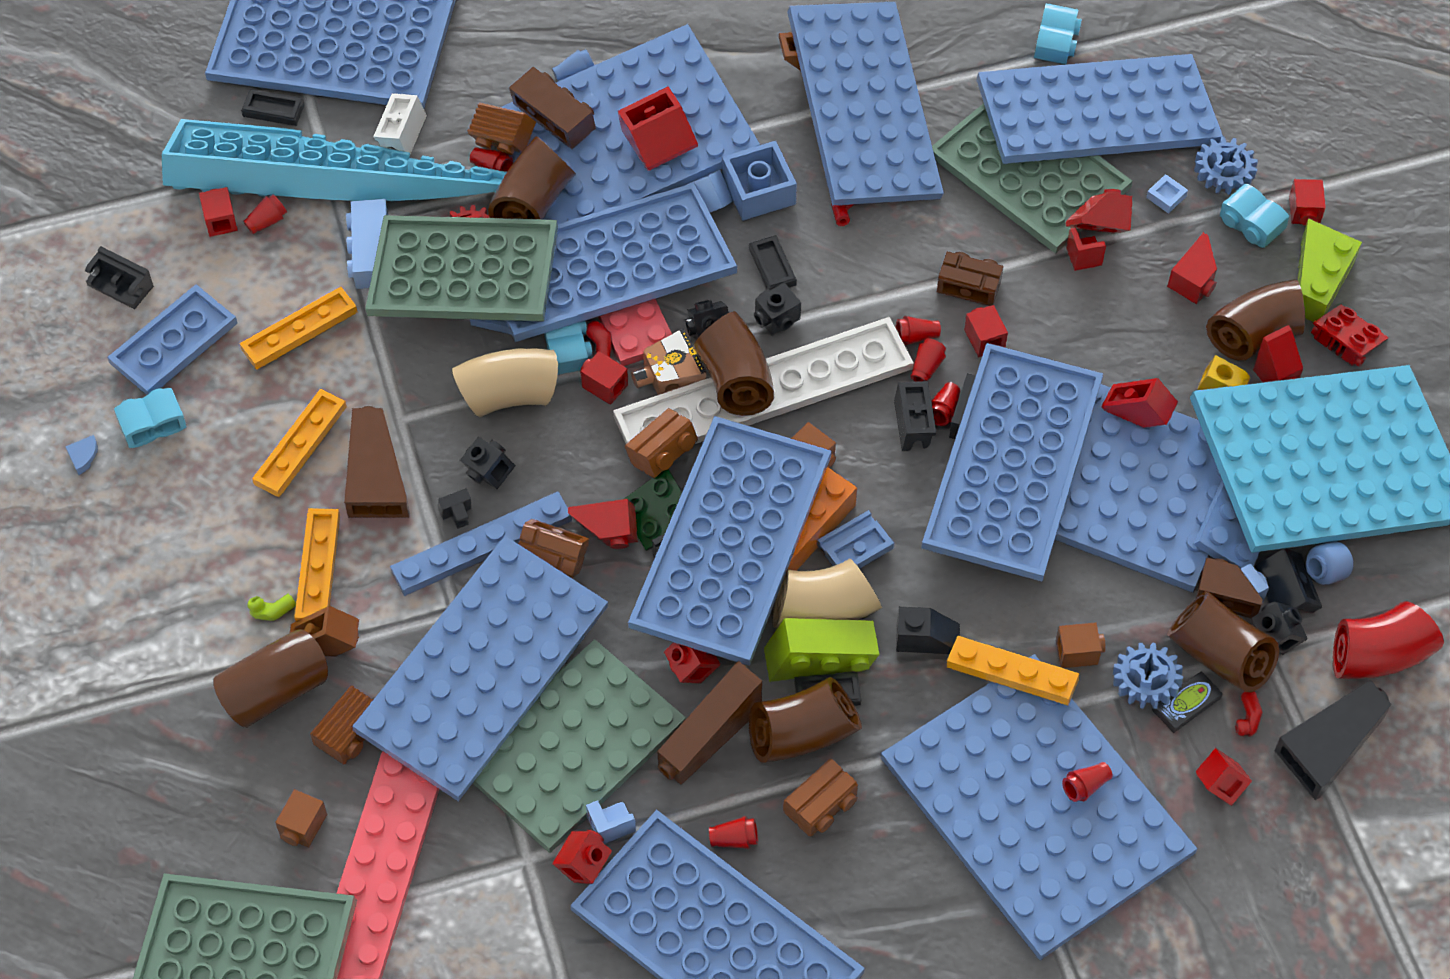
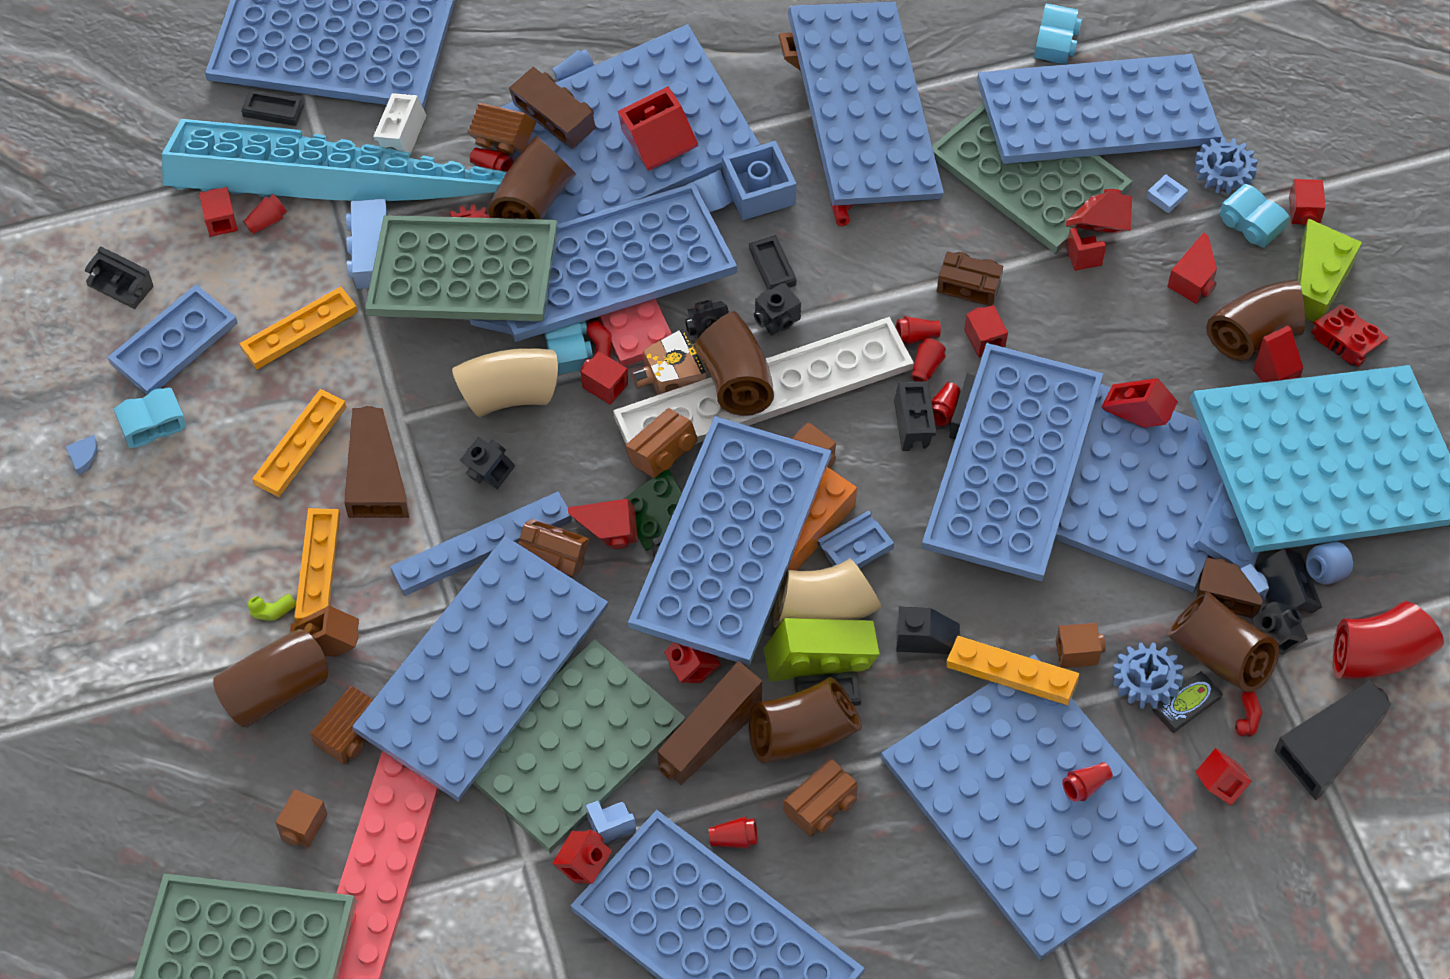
(455, 506): black tile -> none
(1222, 374): yellow leg -> none

